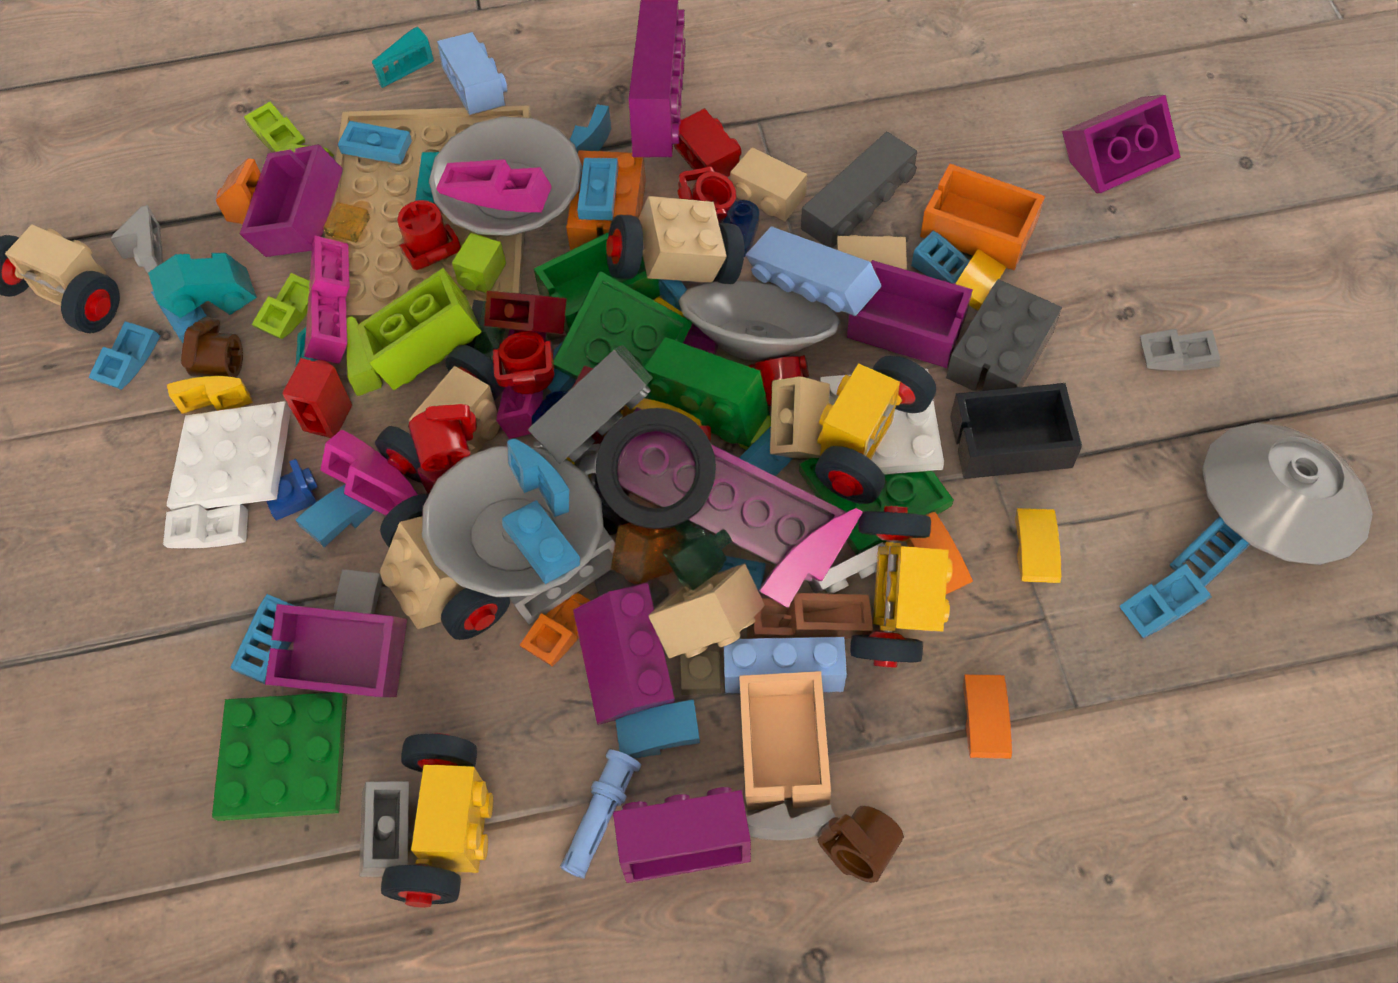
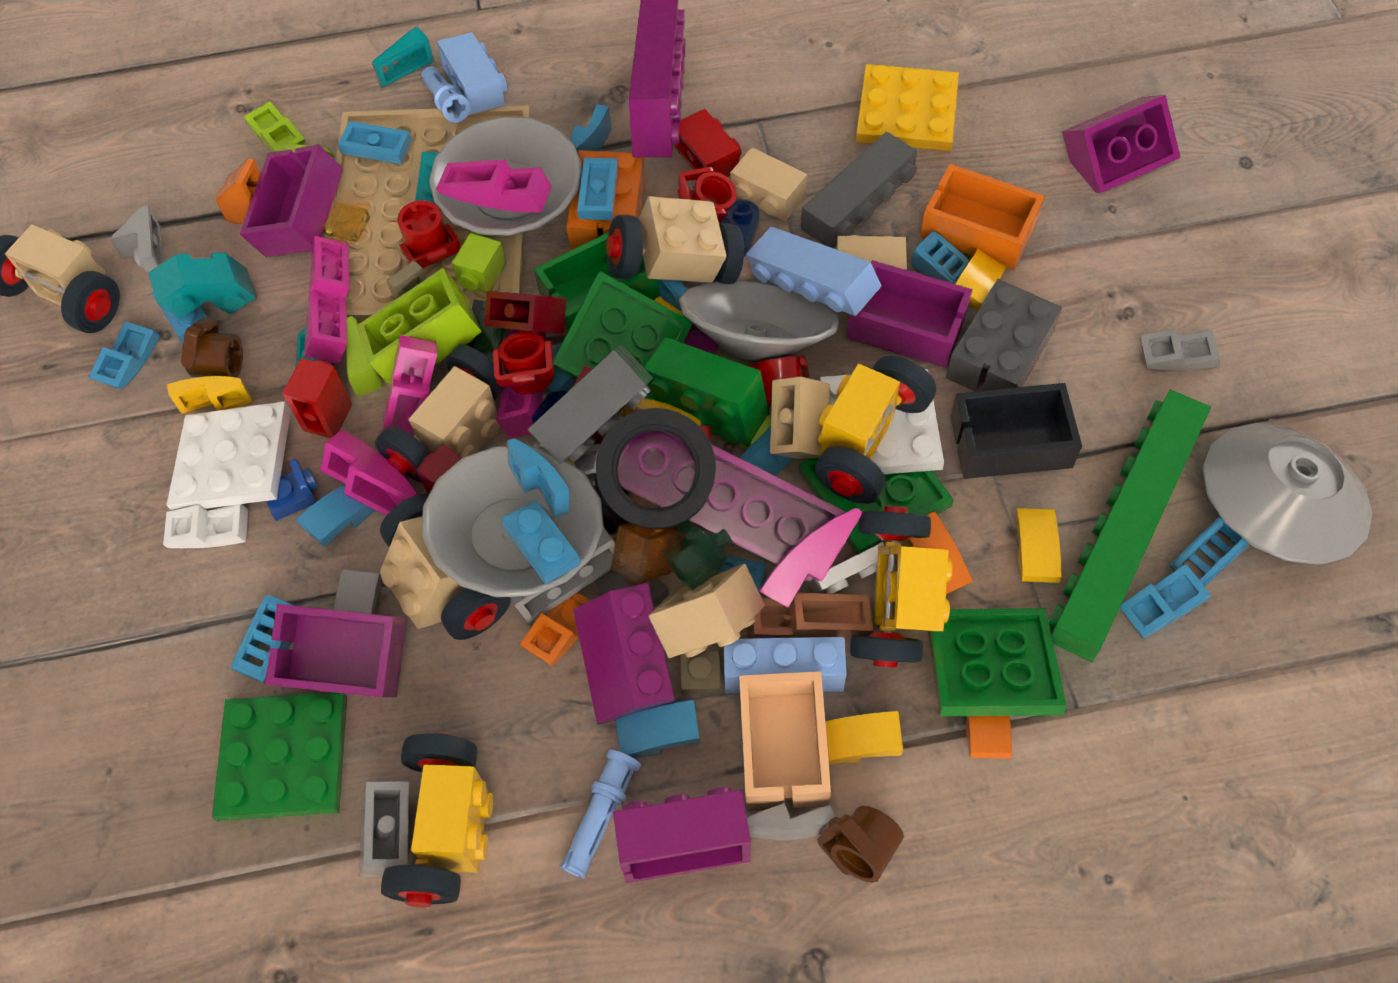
(285, 312): lime slope -> none
(406, 279): none -> dark tan plate
(409, 381): none -> dark pink slope
(441, 437): red piece -> none
(446, 96): none -> light blue pin
(863, 737): none -> yellow slope
(908, 104): none -> yellow plate
(996, 664): none -> green plate
(1129, 526): none -> green brick

